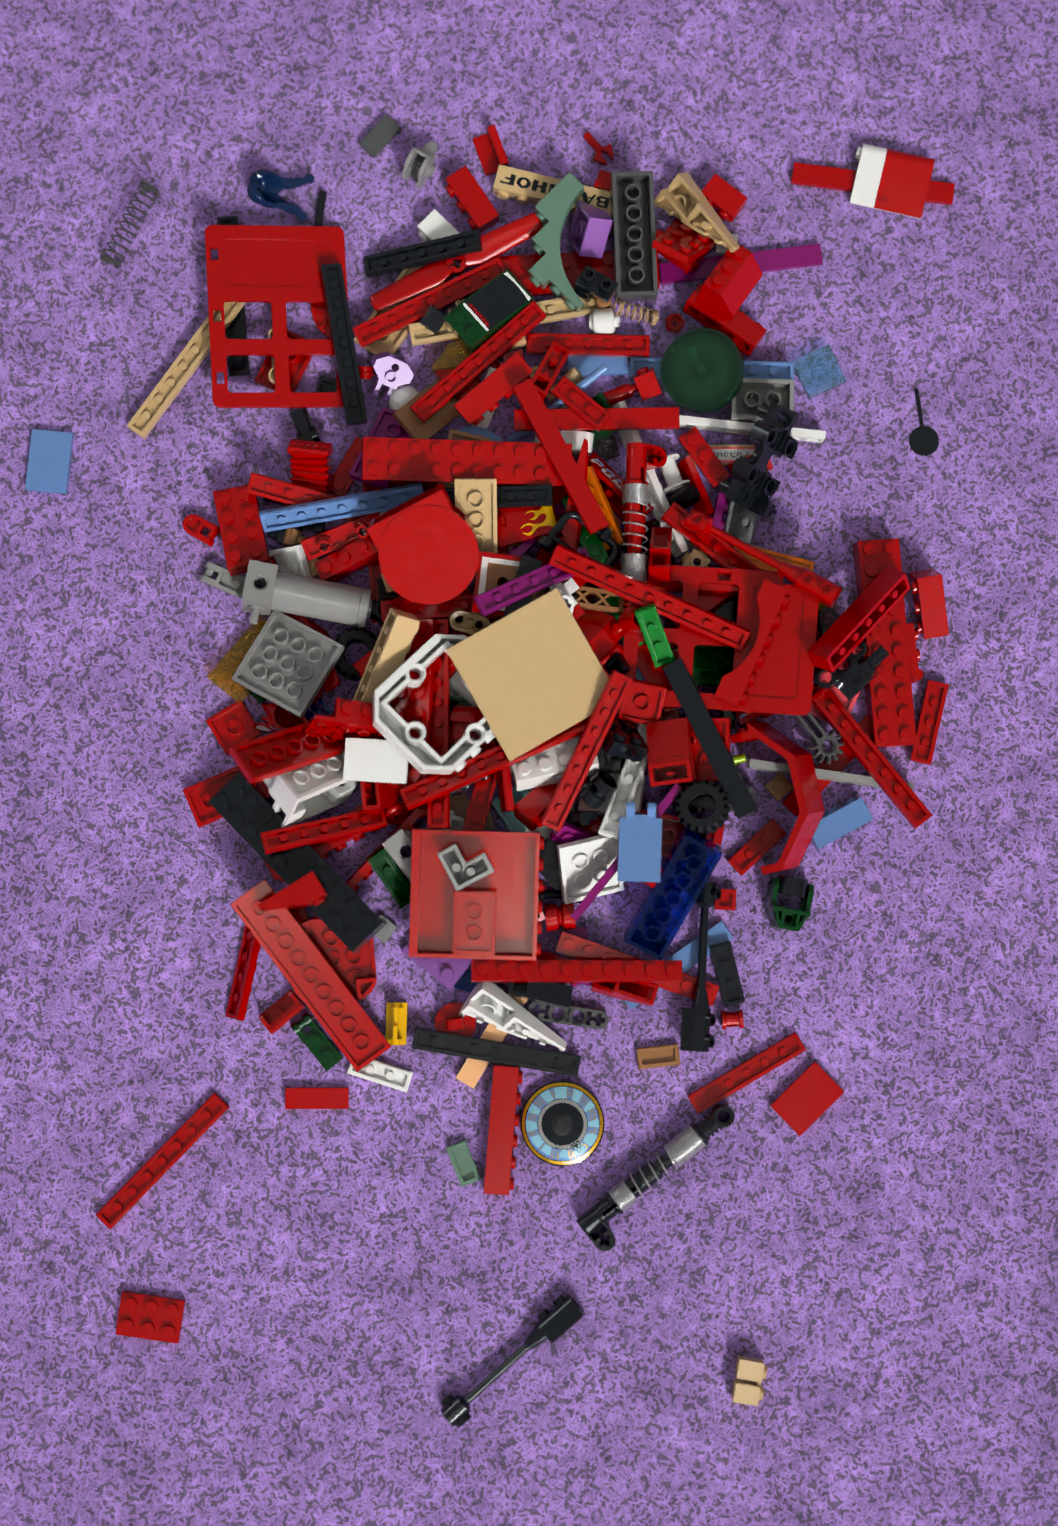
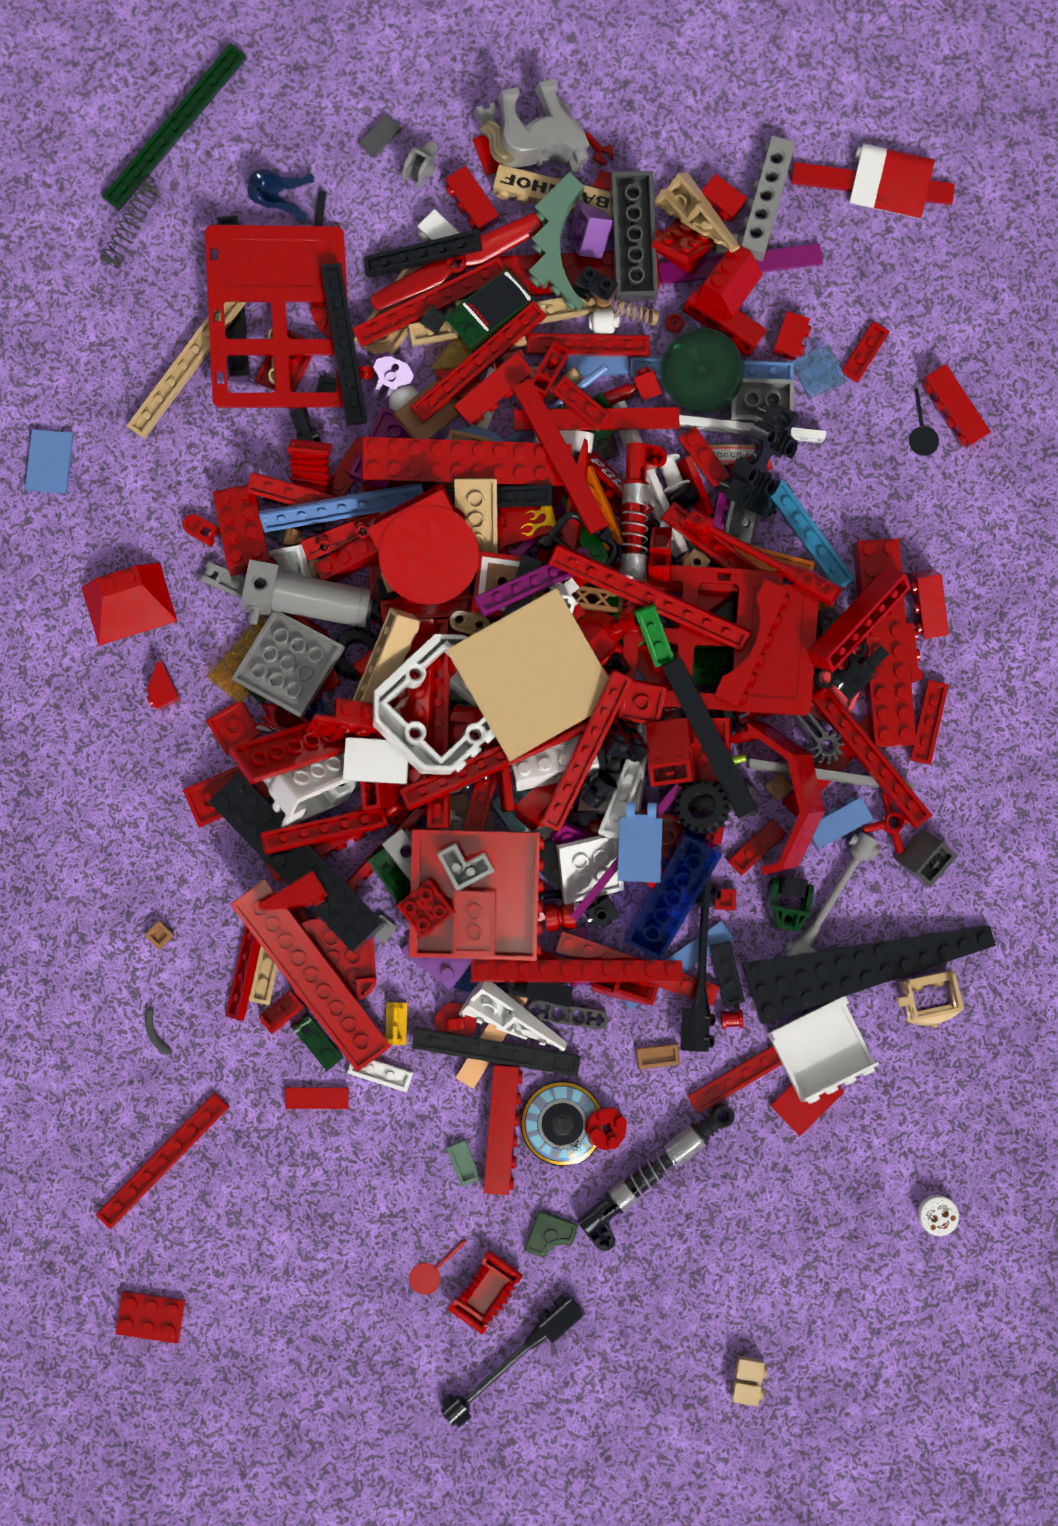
(128, 602): none -> red slope
(152, 1034): none -> dark grey piece
(159, 935): none -> medium nougat plate
(161, 688): none -> red slope
(174, 127): none -> dark green plate
(263, 979): none -> tan plate
(426, 908): none -> red tile
(426, 1277): none -> red piece
(486, 1292): none -> red piece
(543, 140): none -> light grey piece
(549, 1232): none -> dark green tile
(606, 916): none -> black brick
(616, 1132): none -> red plate
(777, 149): none -> light grey brick
(791, 336): none -> red brick
(810, 536): none -> dark azure plate
(810, 979): none -> black wing
(822, 1050): none -> white panel
(862, 848): none -> light grey bar
(865, 351): none -> red tile
(884, 824): none -> red bar
(926, 858): none -> dark grey slope
(932, 1016): none -> tan animal
(938, 1215): none -> white head
(955, 406): none -> red brick

